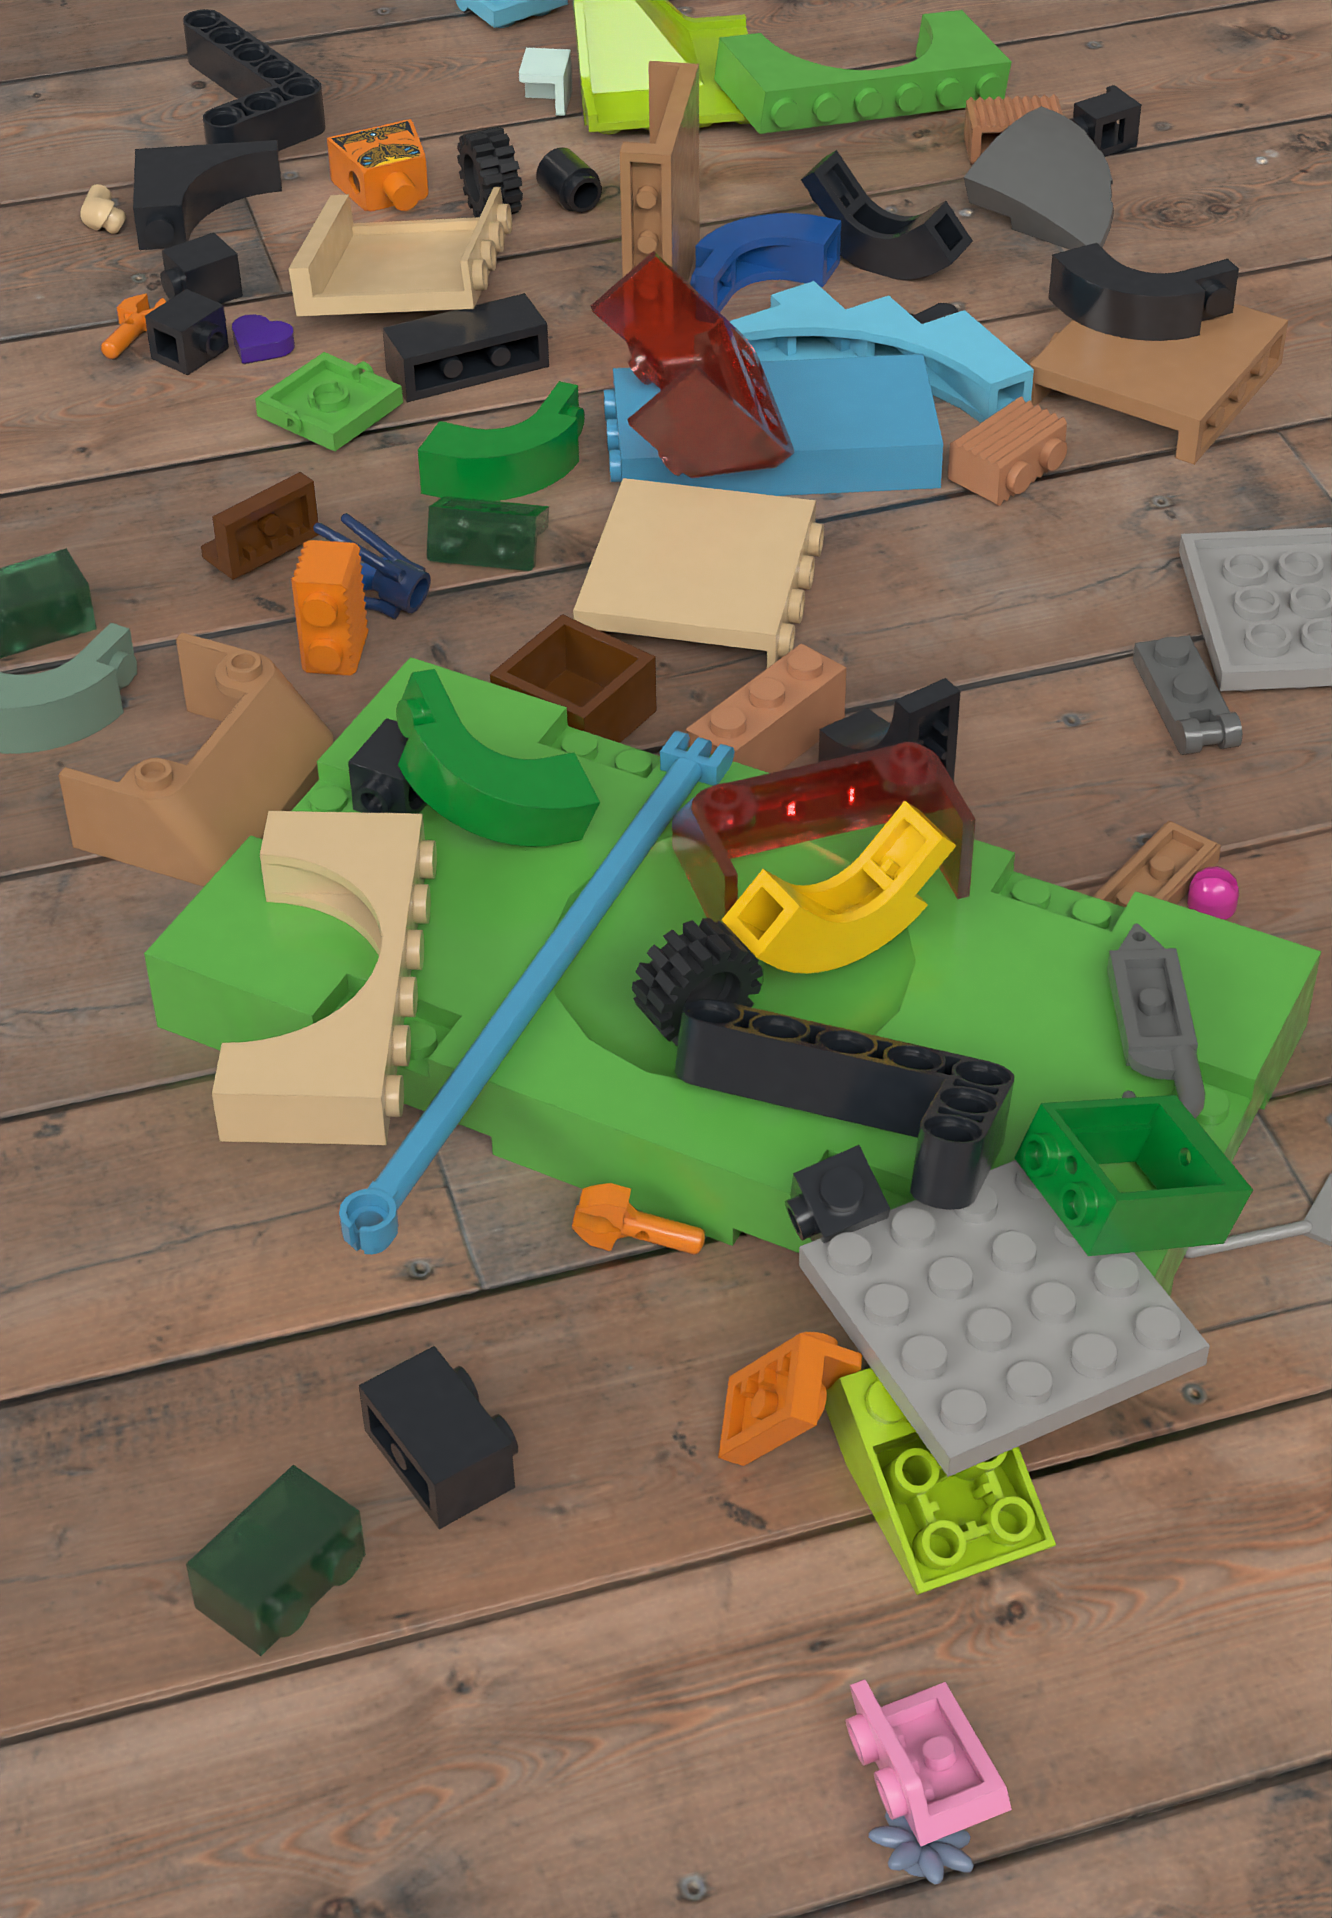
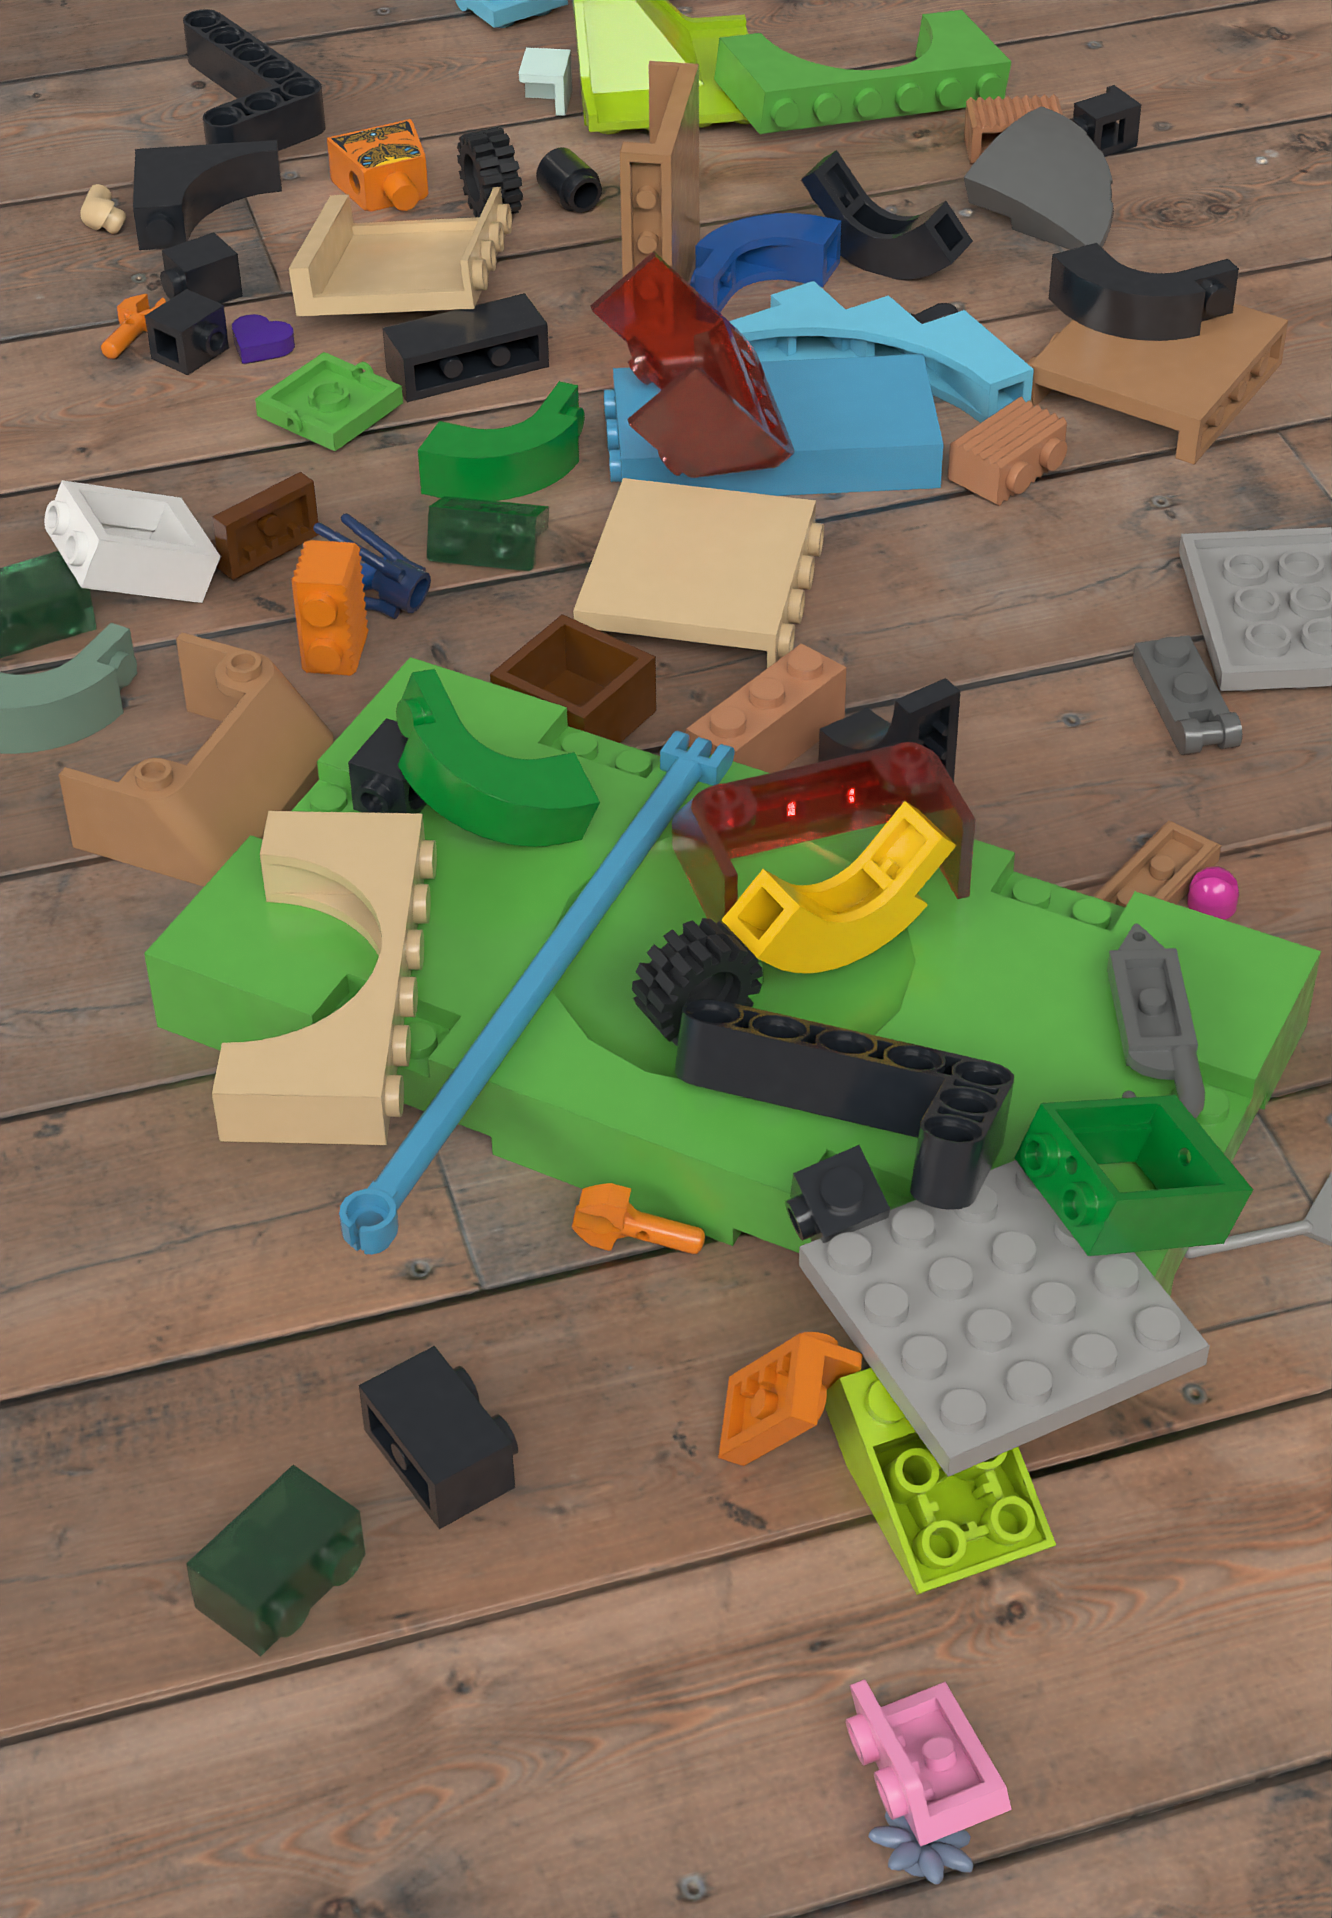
(131, 542): none -> white window

